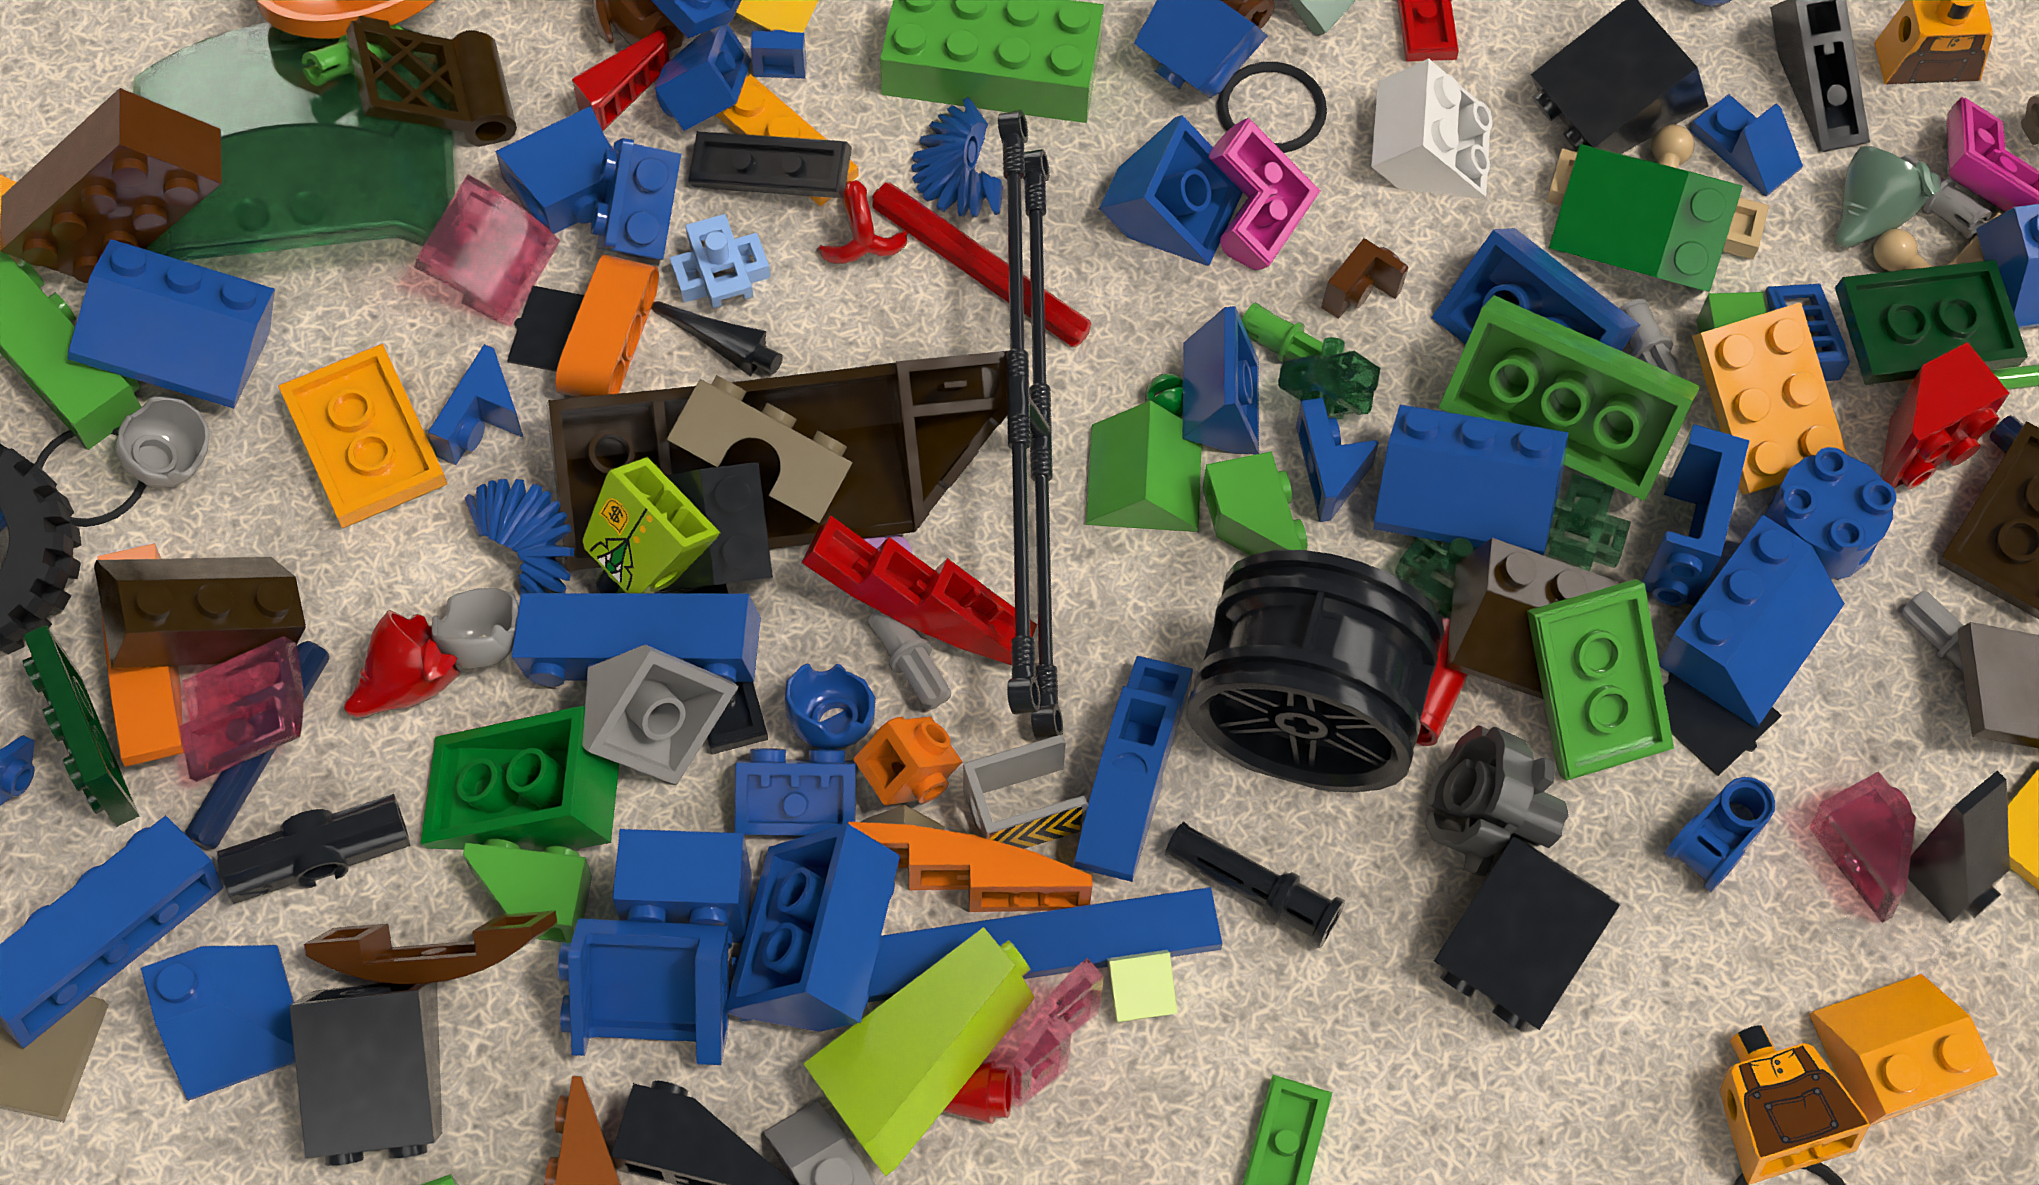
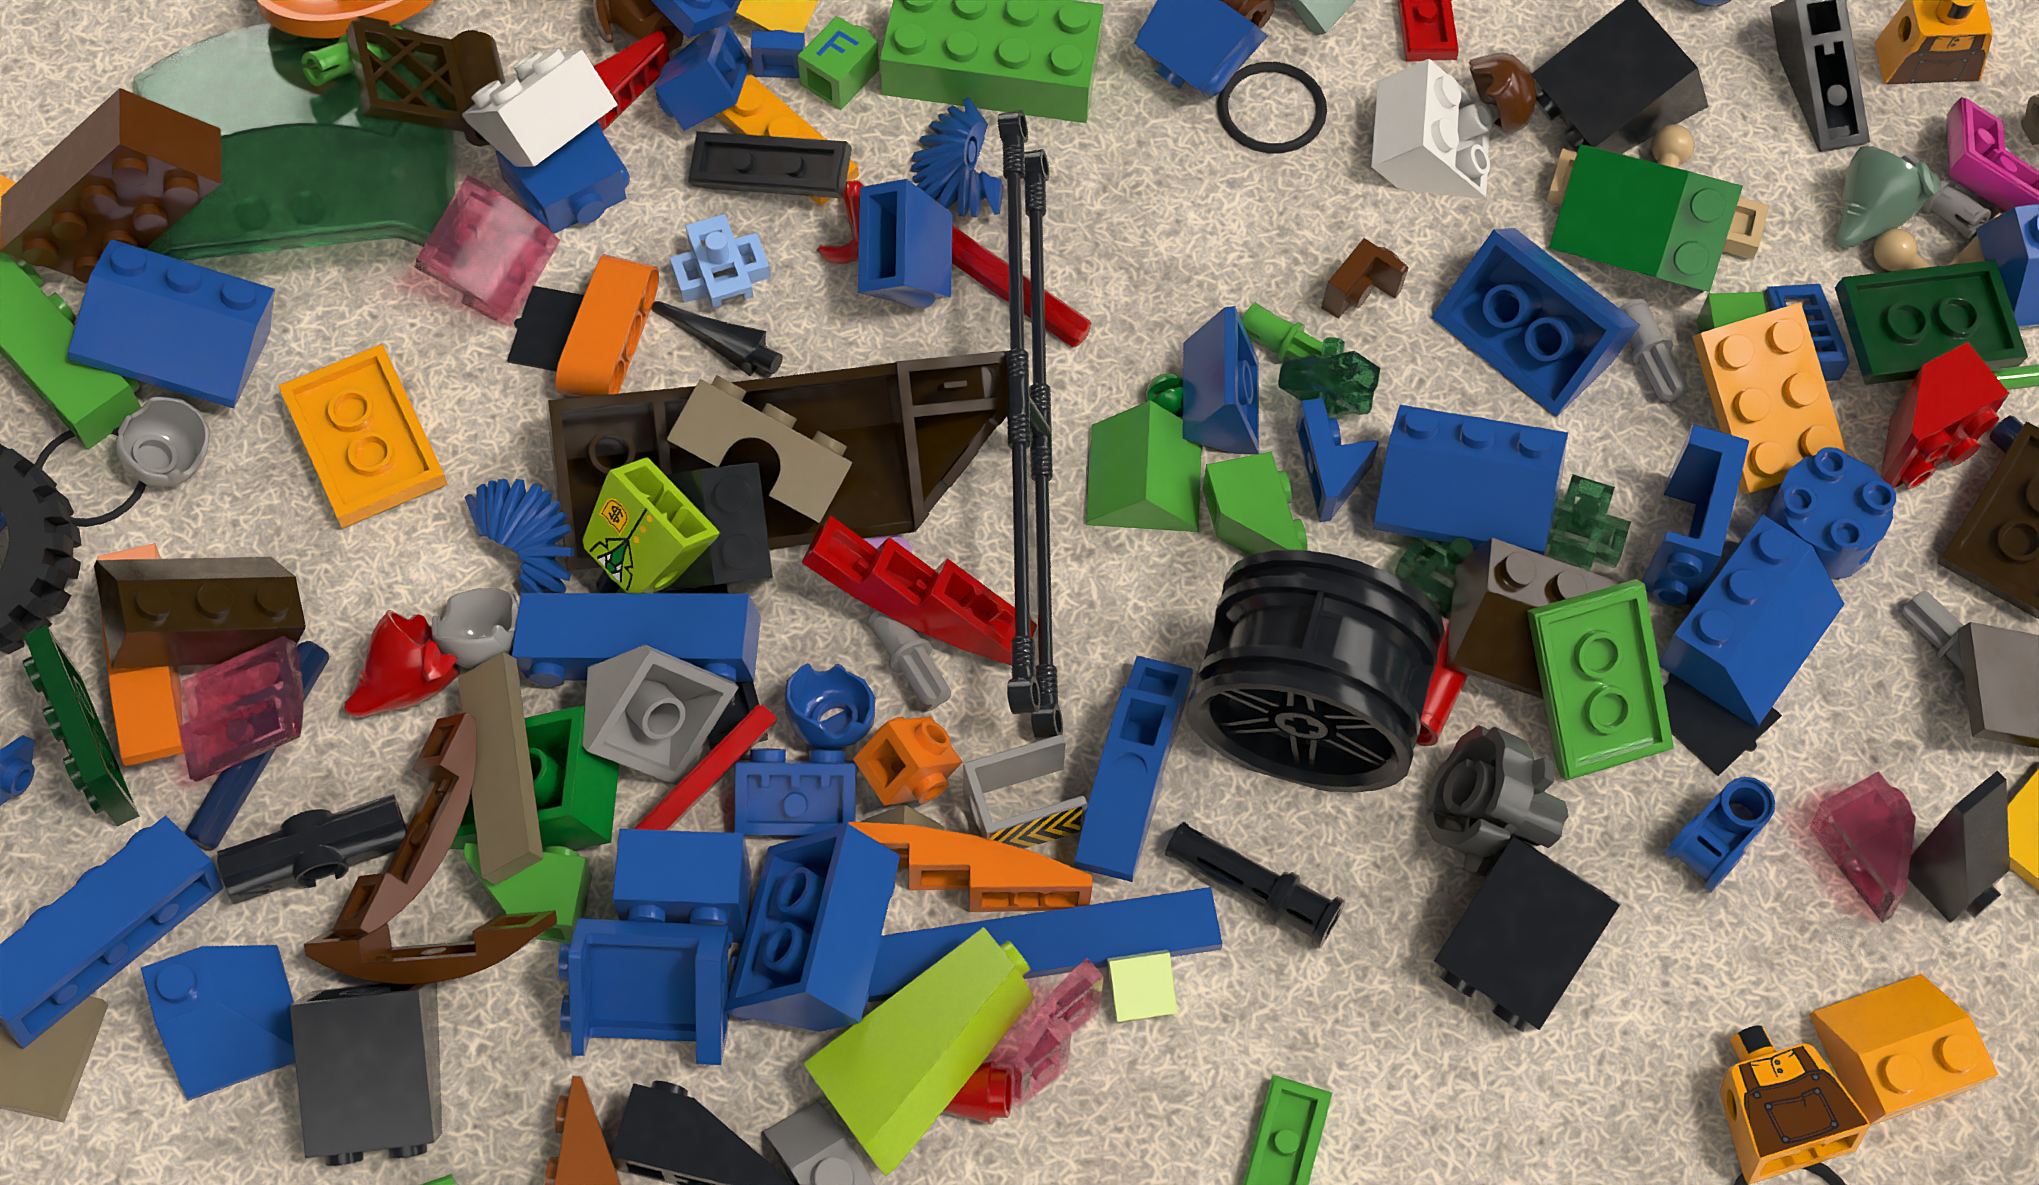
(449, 765): none -> reddish brown slope
(477, 399): blue slope -> none
(503, 774): none -> dark tan tile
(540, 106): none -> white slope
(636, 200): blue bracket -> none
(710, 770): none -> red tile
(839, 62): none -> bright green brick
(904, 245): none -> blue torso
(1173, 194): blue slope -> none
(1275, 193): dark pink brick -> none
(1507, 84): none -> reddish brown hair
(1550, 377): bright green brick -> none
(1753, 146): blue slope -> none

